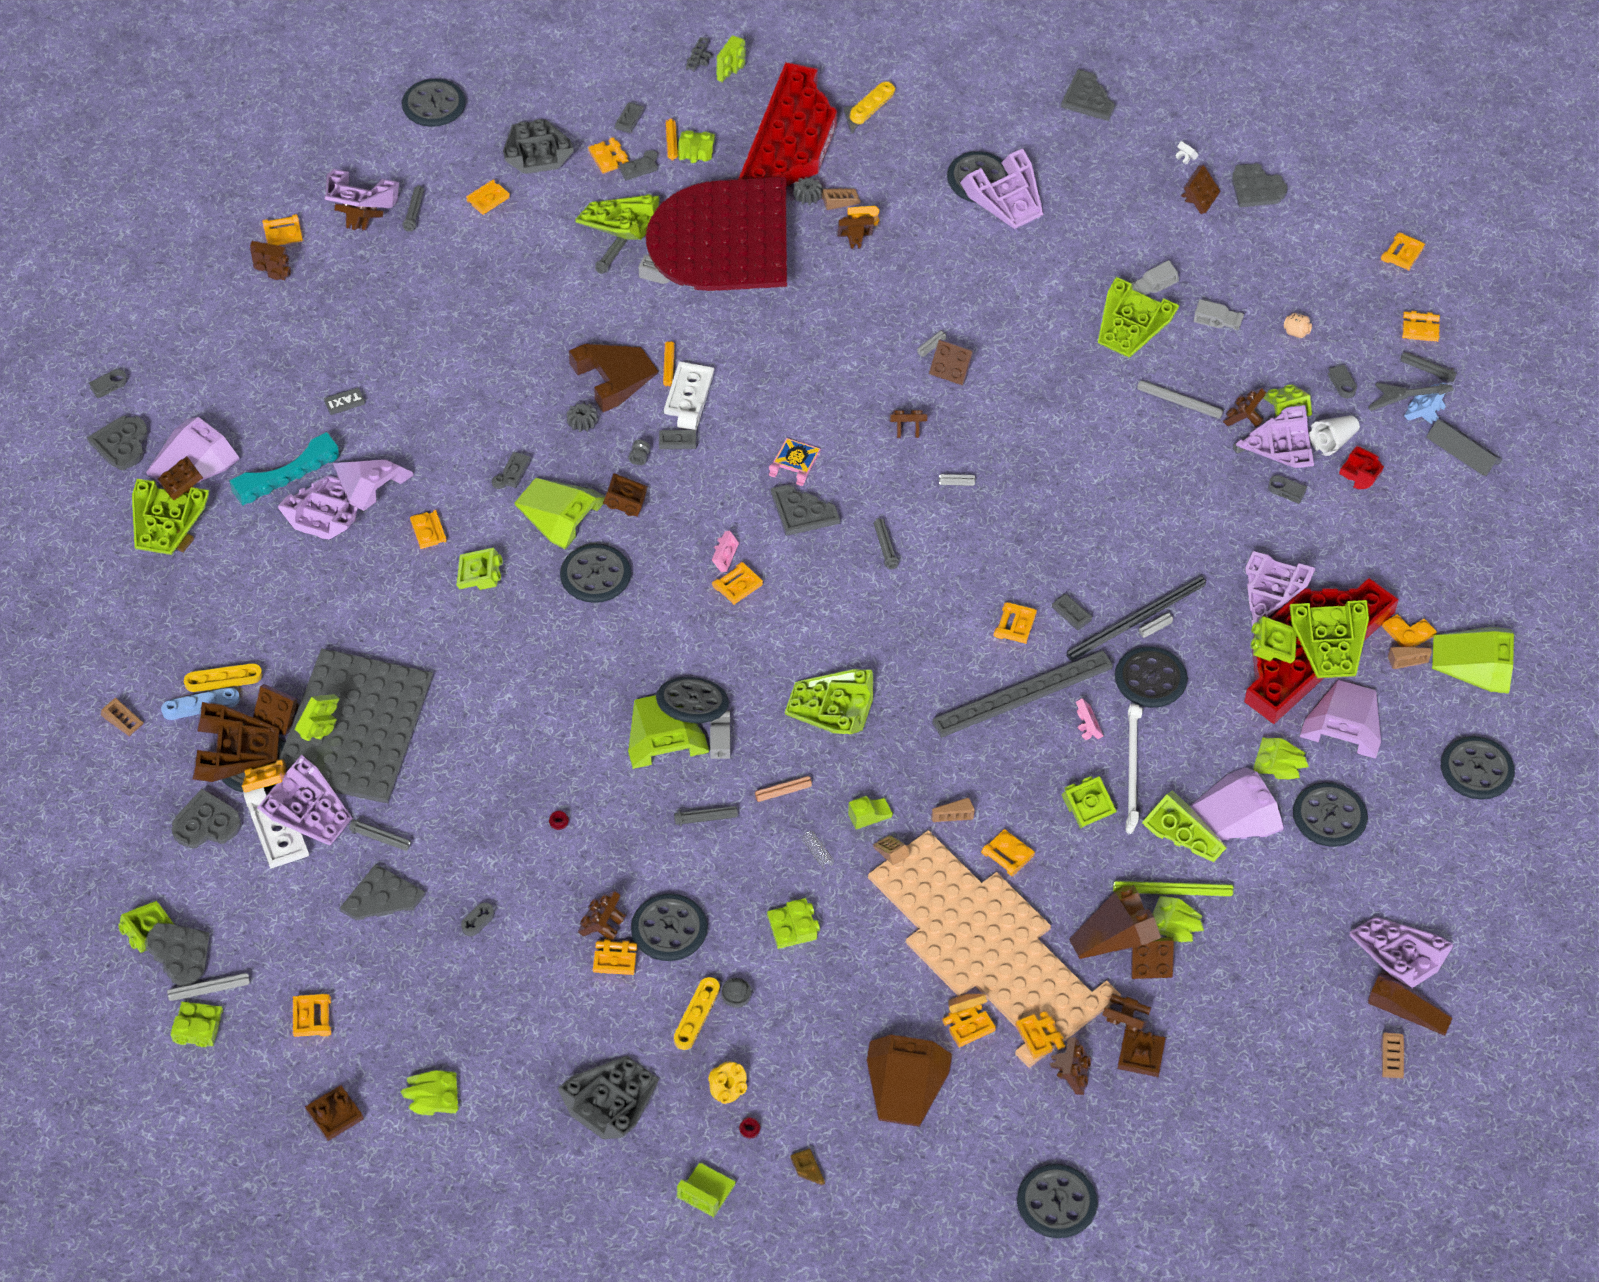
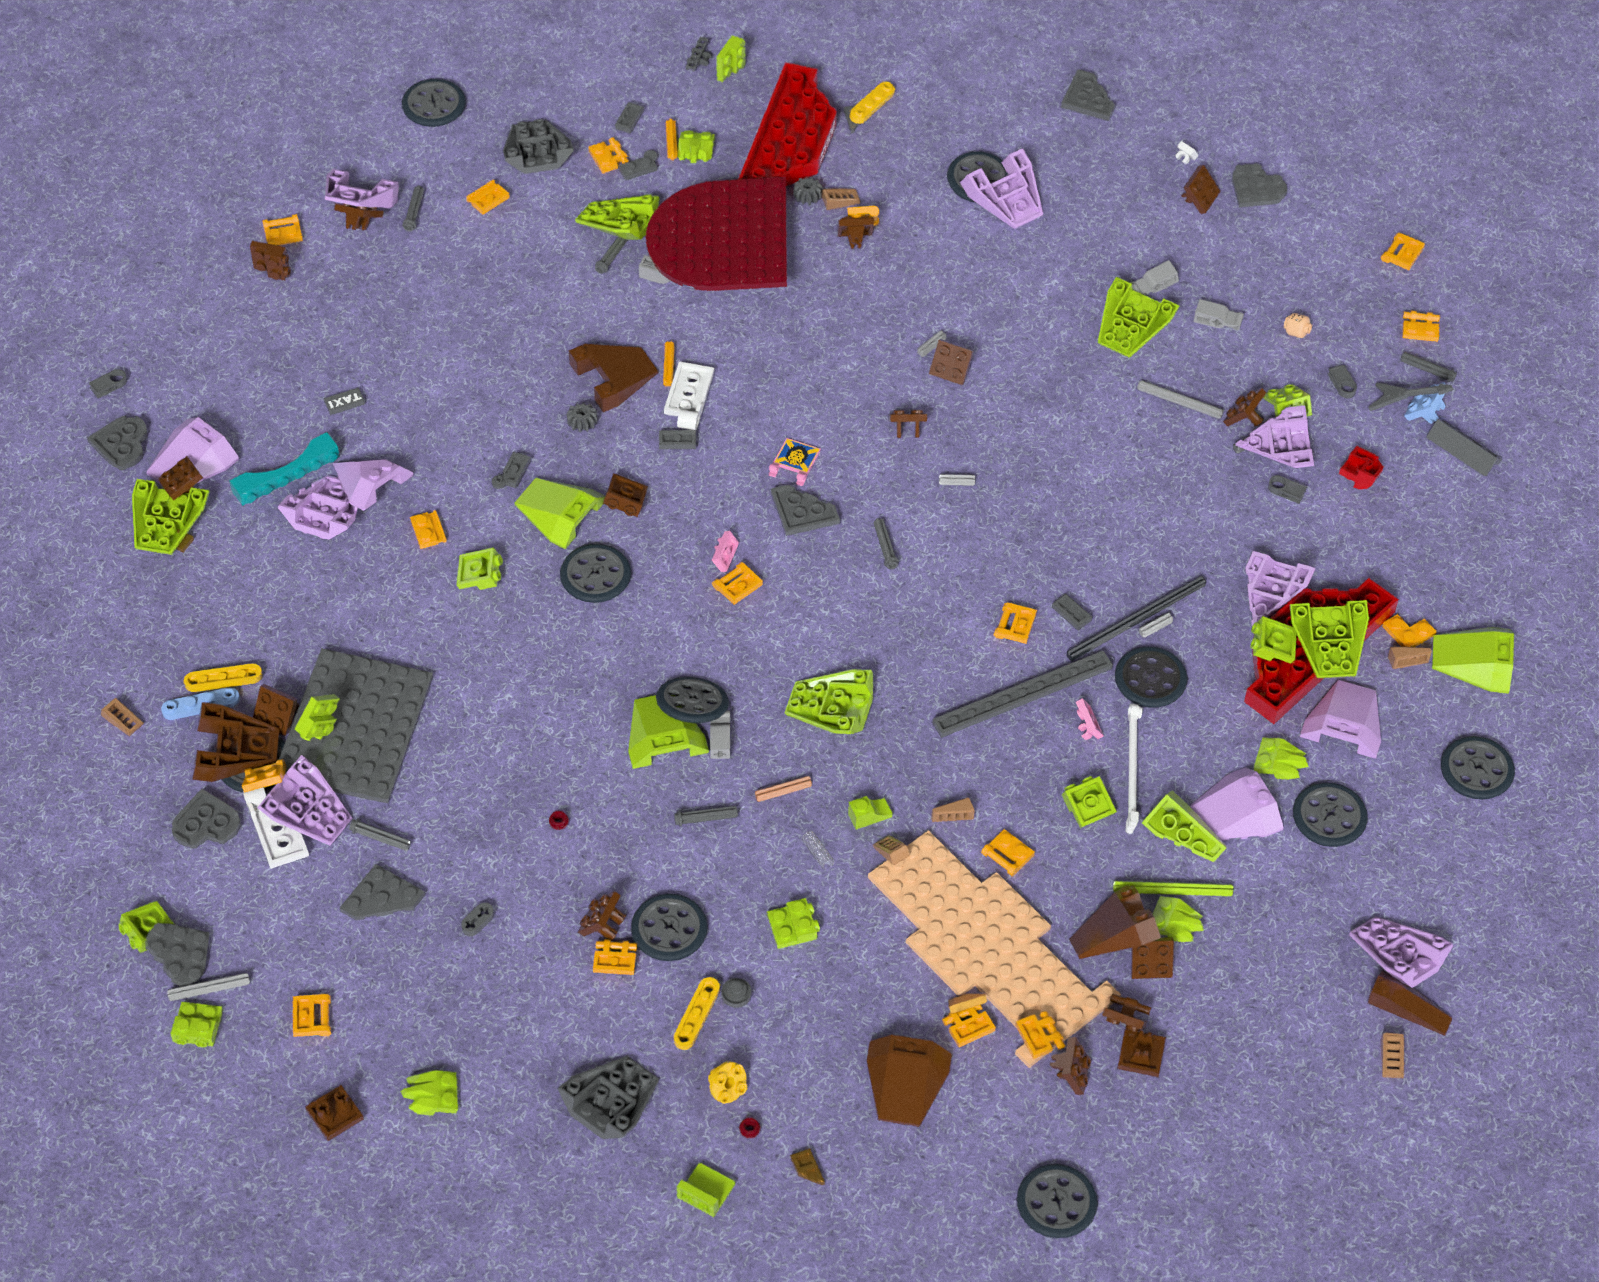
(639, 452): dark grey wheel -> none
(1332, 433): white cone -> none

